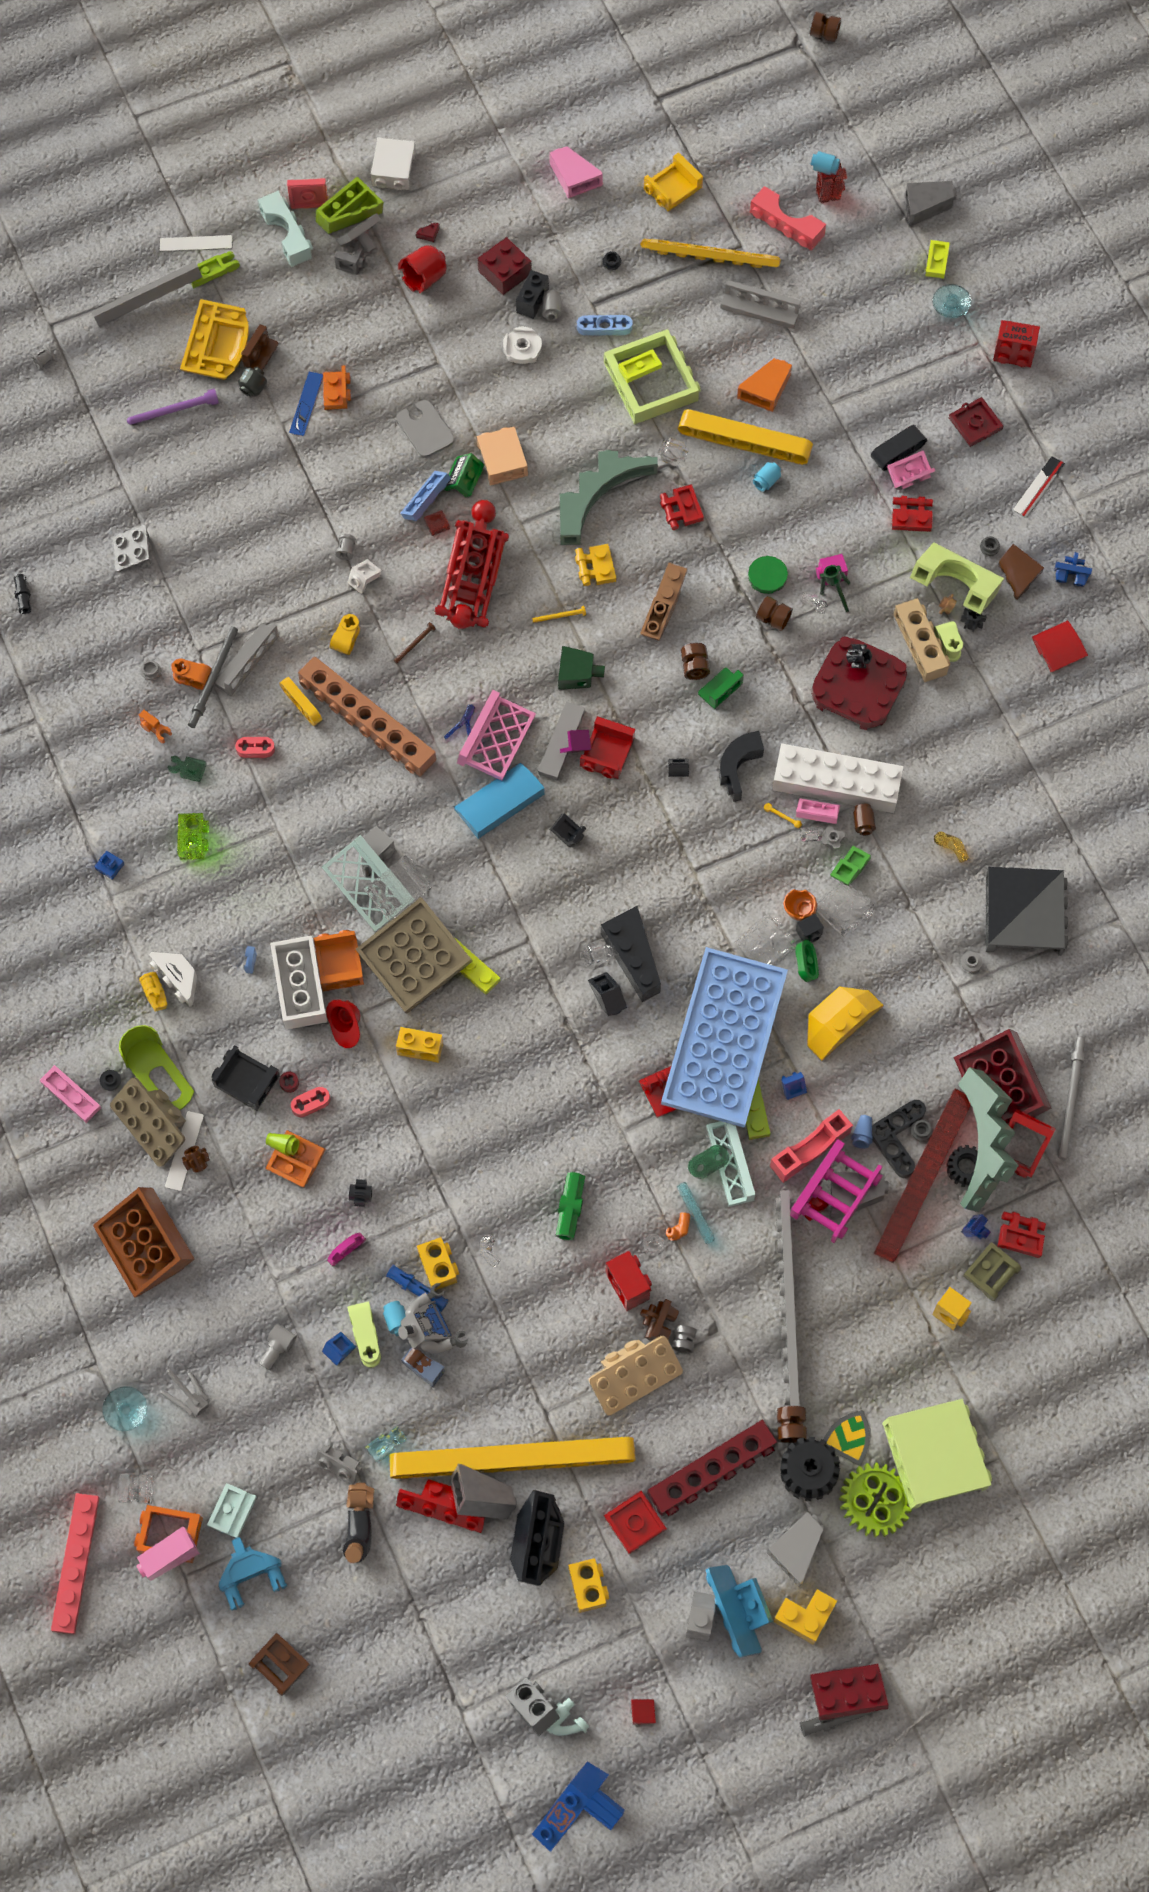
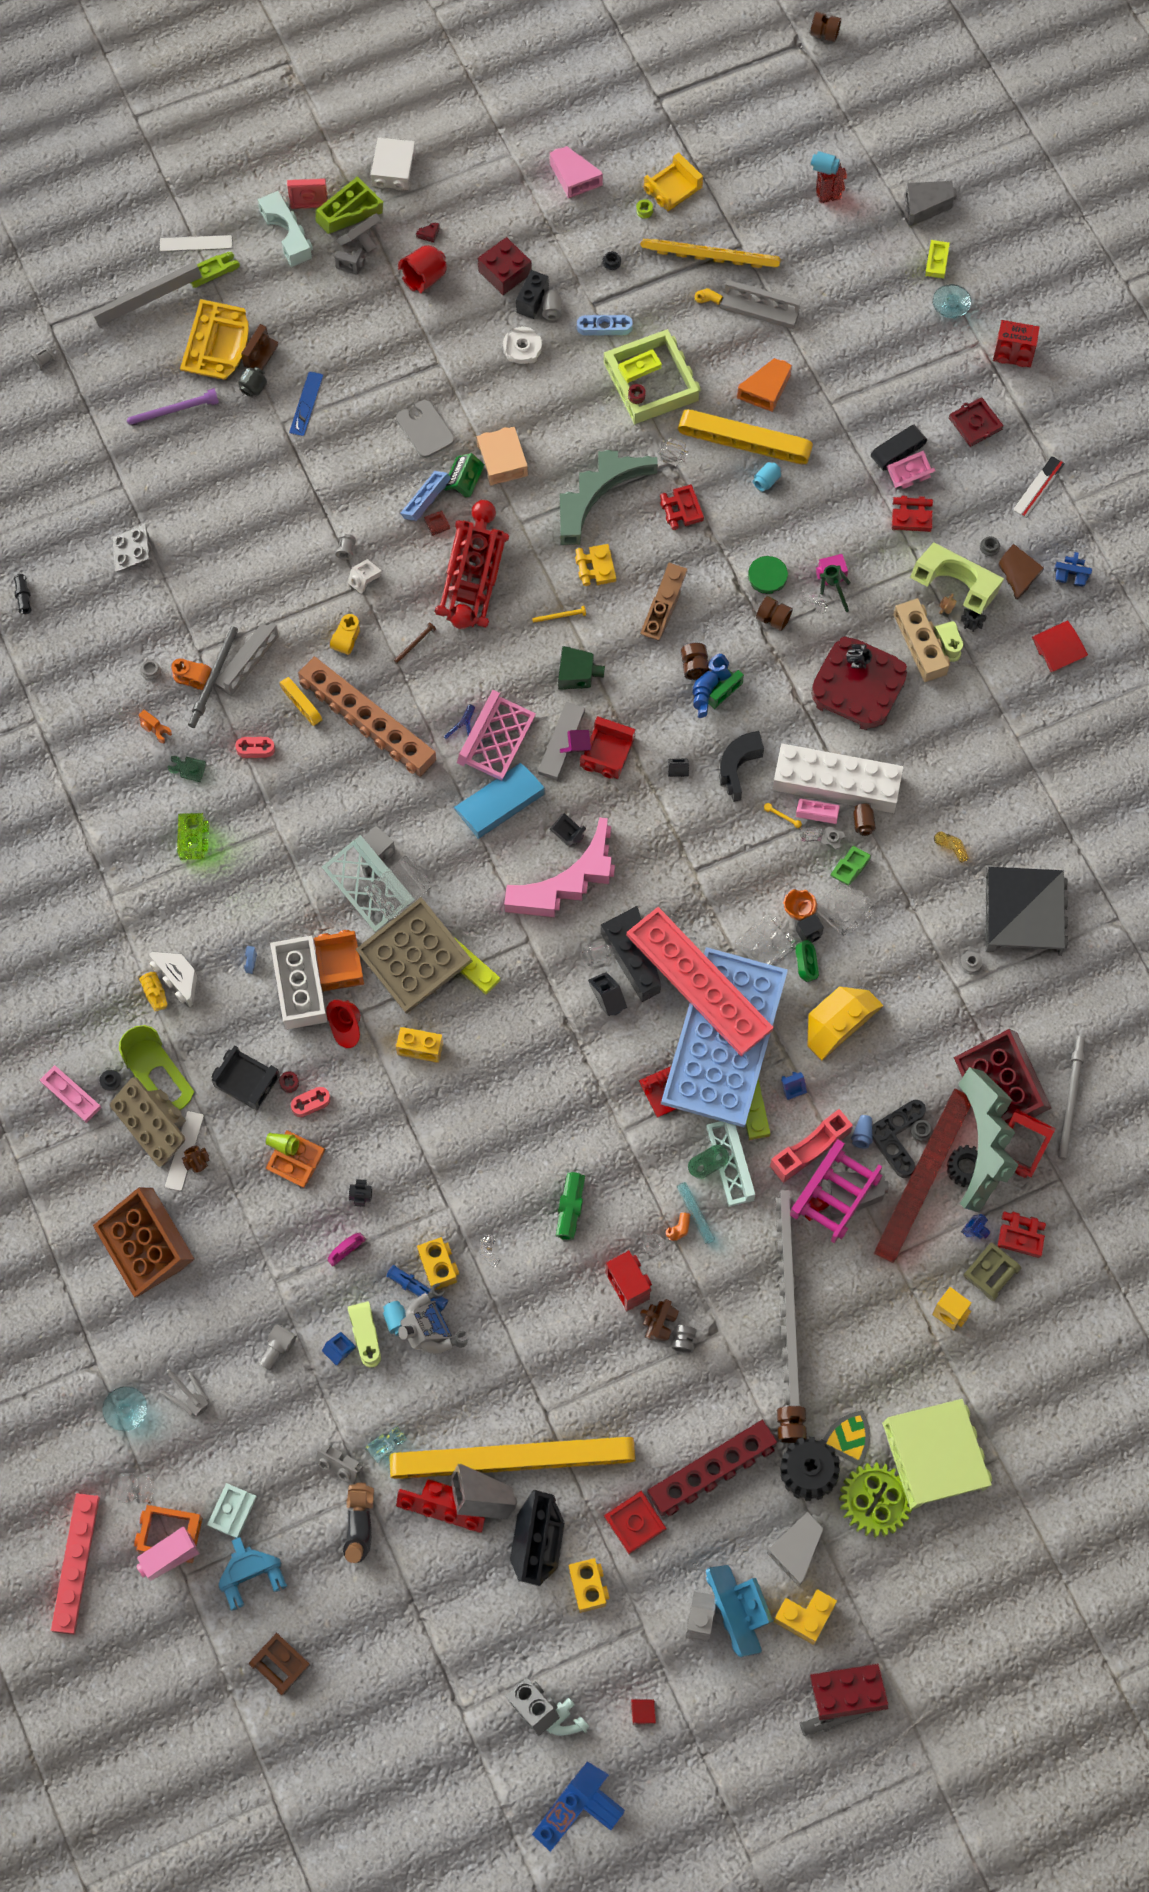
(109, 865): blue tile -> none
(335, 389): orange bracket -> none
(423, 1366): sand blue leg -> none
(545, 896): none -> bright pink arch
(634, 1373): tan bracket -> none
(636, 399): none -> dark red bush
(644, 214): none -> lime bush
(699, 981): none -> coral plate
(707, 682): none -> blue piece
(708, 295): none -> yellow arm
(805, 230): coral arch -> none

